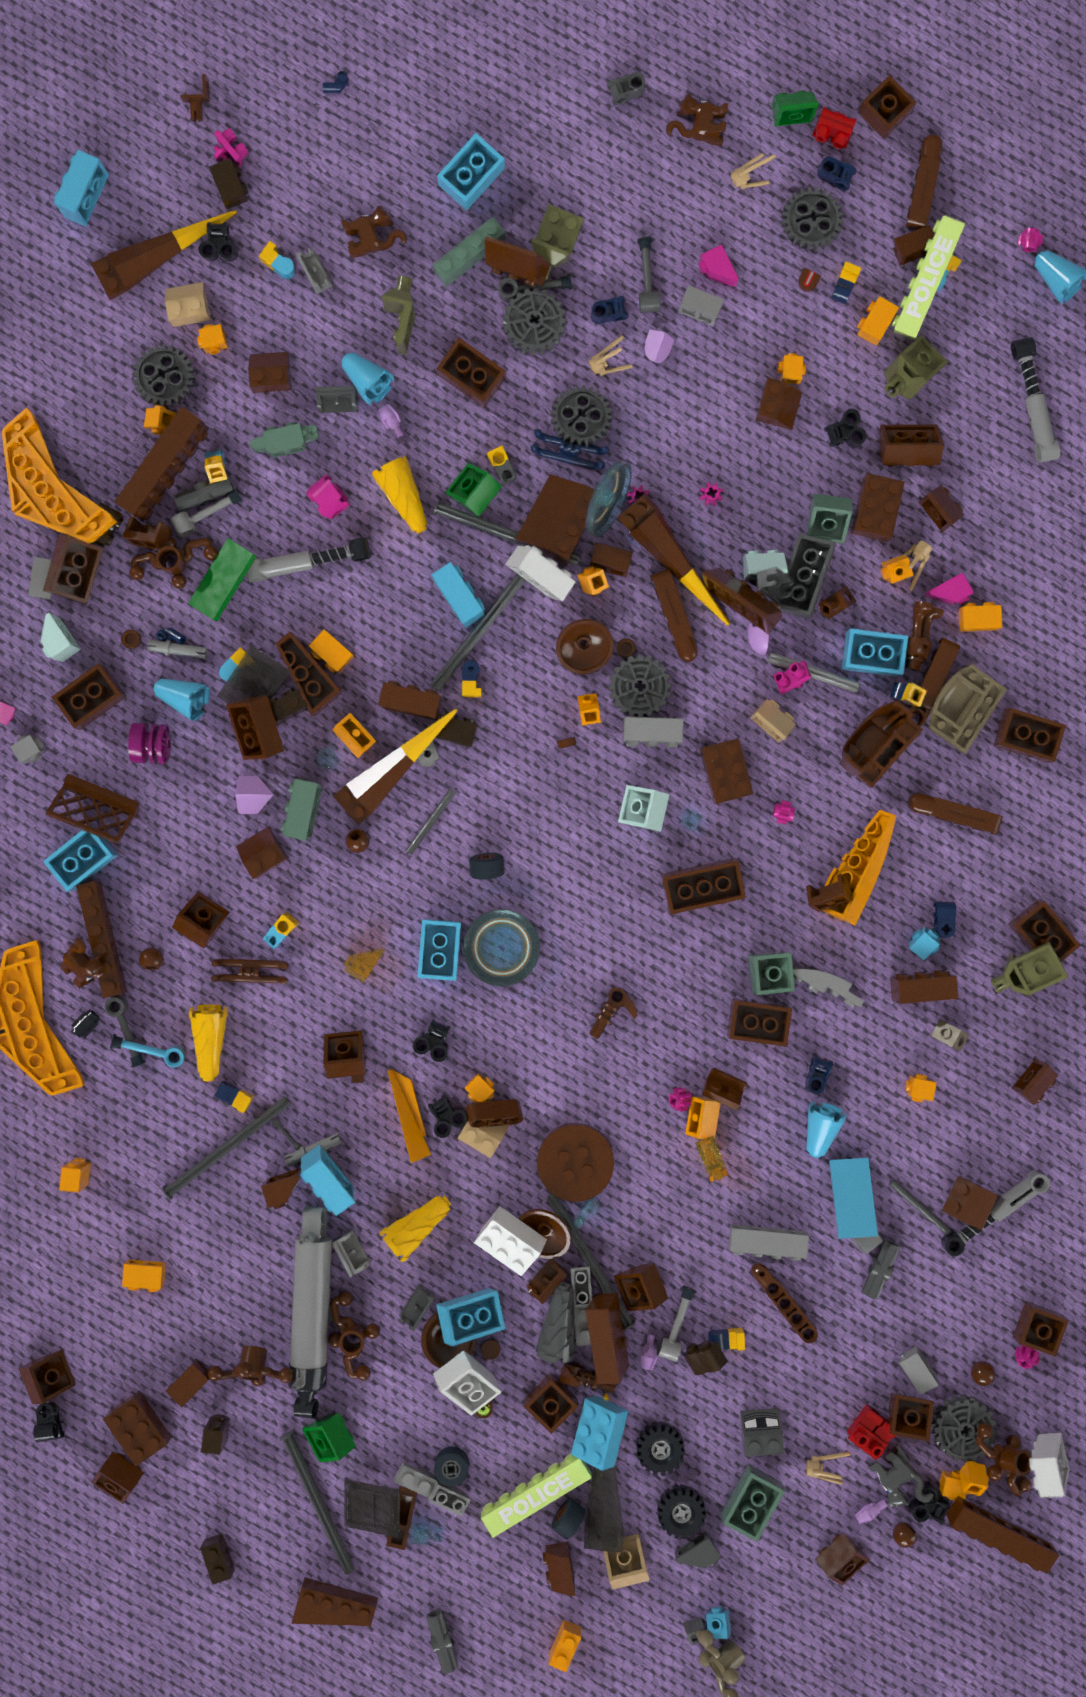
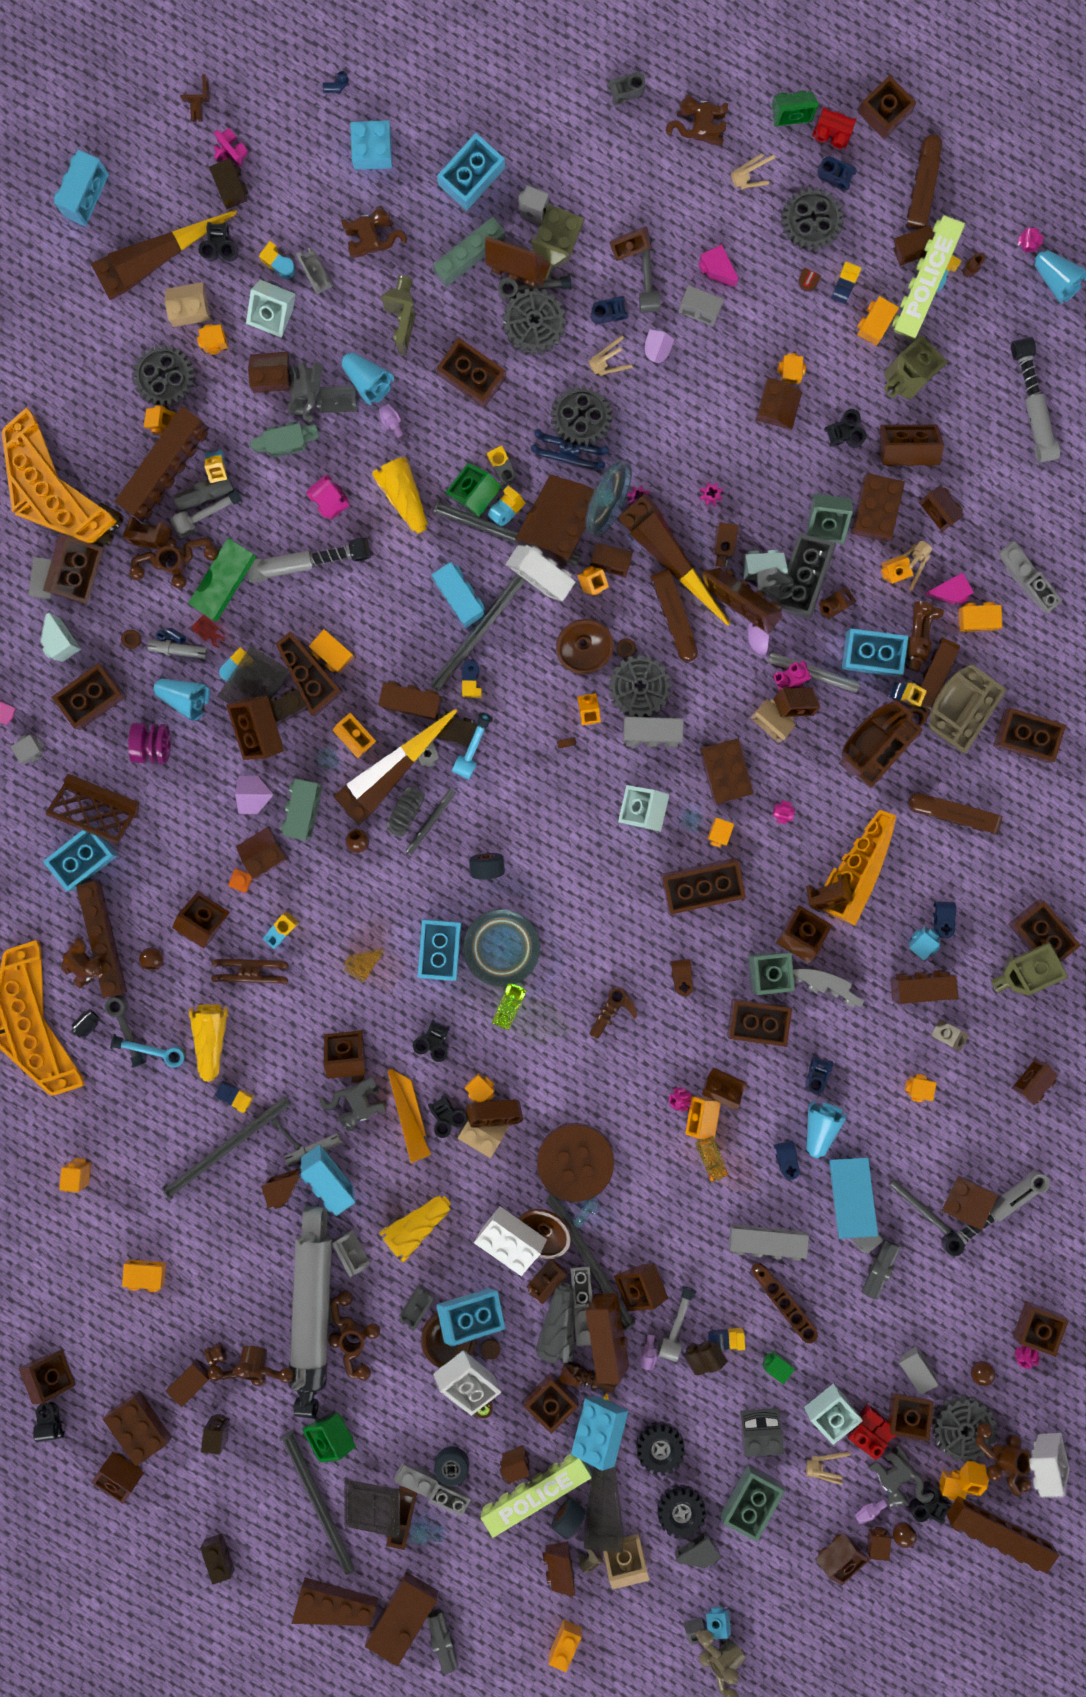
(206, 629): none -> clear red plate
(215, 1354): none -> reddish brown wheel
(240, 880): none -> orange plate
(270, 308): none -> light aqua slope
(304, 385): none -> dark grey animal
(358, 1101): none -> dark grey animal
(371, 145): none -> medium azure brick
(401, 1618): none -> reddish brown brick
(405, 811): none -> dark grey gear
(464, 764): none -> medium azure piece
(506, 507): none -> leg
(508, 1006): none -> clear neon green brick
(515, 1465): none -> reddish brown brick
(533, 204): none -> light grey brick
(591, 1562): none -> dark tan tile
(631, 243): none -> reddish brown slope
(681, 973): none -> reddish brown piece
(720, 832): none -> light orange brick
(724, 533): none -> reddish brown torso
(778, 1367): none -> green brick
(786, 1157): none -> dark blue piece
(796, 702): none -> reddish brown brick
(804, 934): none -> reddish brown brick
(833, 1414): none -> light aqua slope
(879, 1544): none -> reddish brown brick
(973, 265): none -> reddish brown pin
(1029, 579): none -> light grey slope

